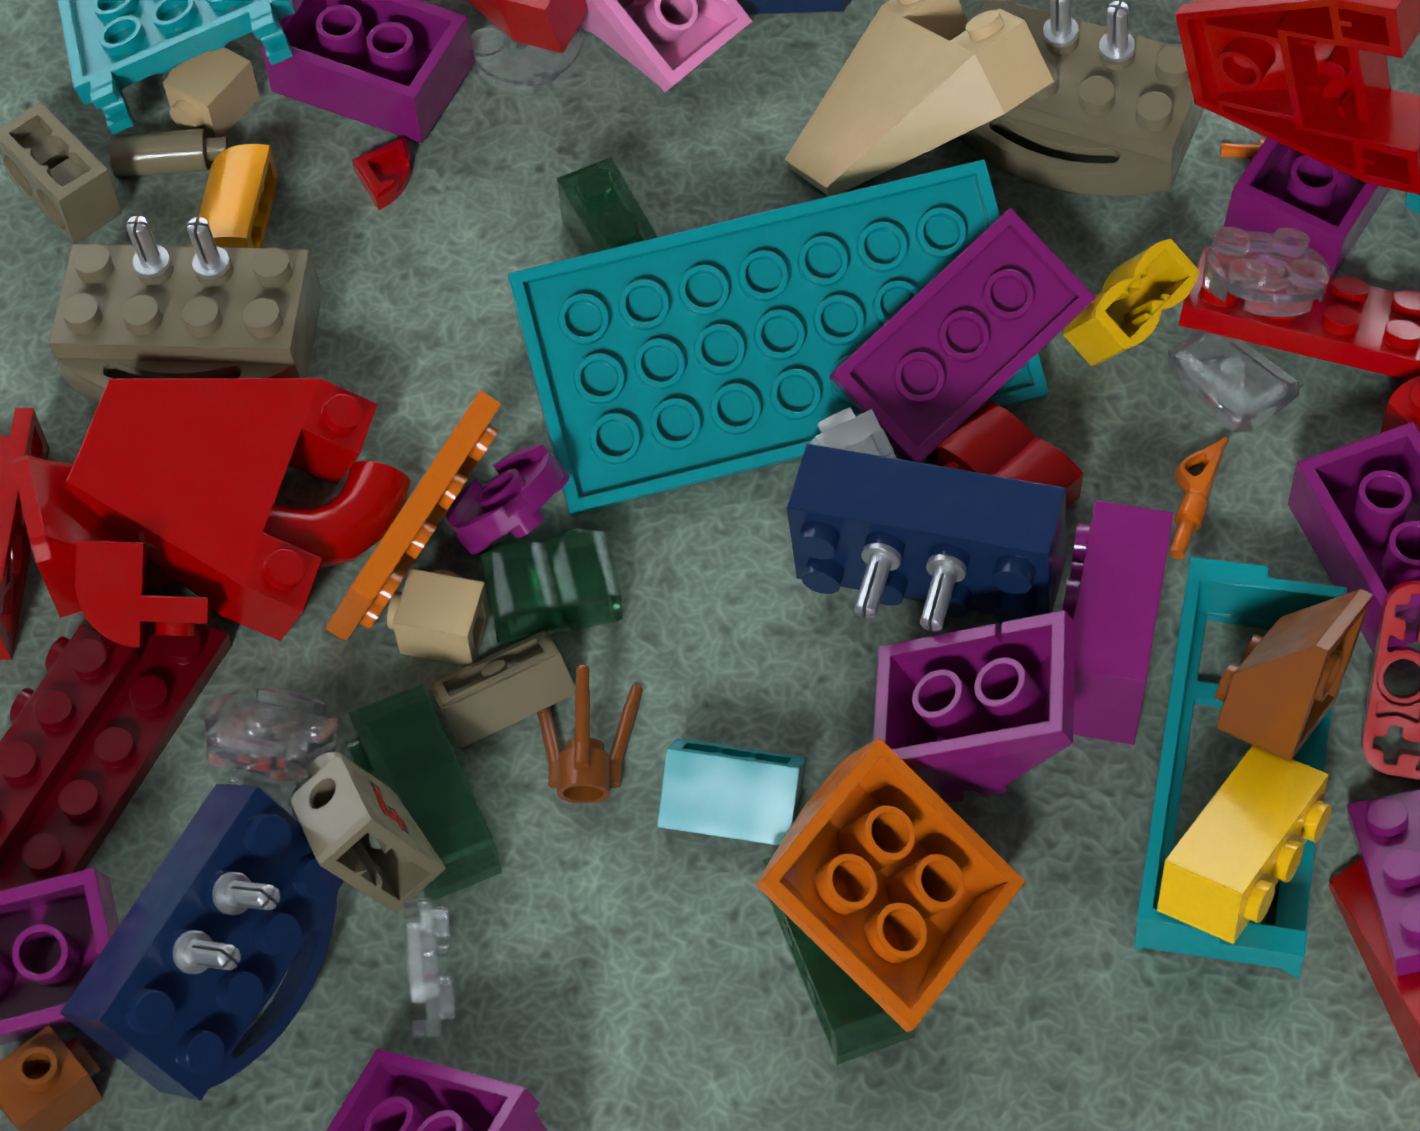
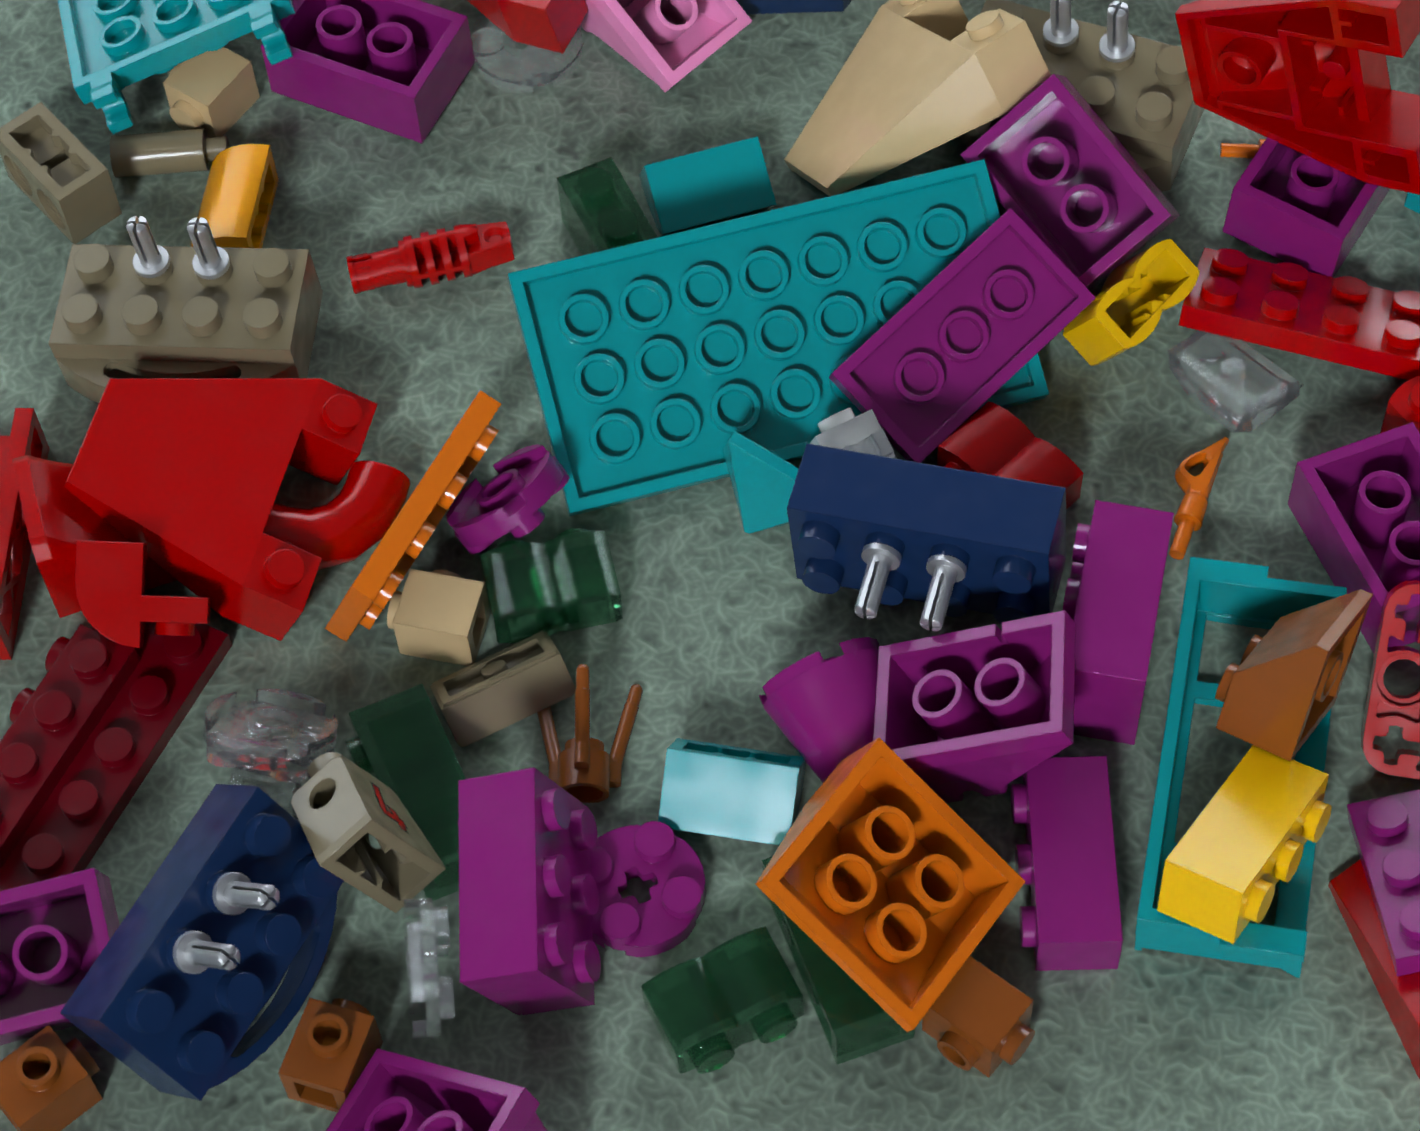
(329, 1052): none -> dark orange brick
(384, 172): red tile -> none
(464, 249): none -> red hinge
(526, 893): none -> magenta brick
(675, 900): none -> magenta plate
(707, 185): none -> teal brick
(724, 1001): none -> clear green brick
(759, 482): none -> teal slope
(826, 703): none -> magenta cone
(980, 1020): none -> dark orange brick
(1068, 865): none -> magenta brick
(1072, 181): none -> magenta brick
(1268, 270): clear plate -> none

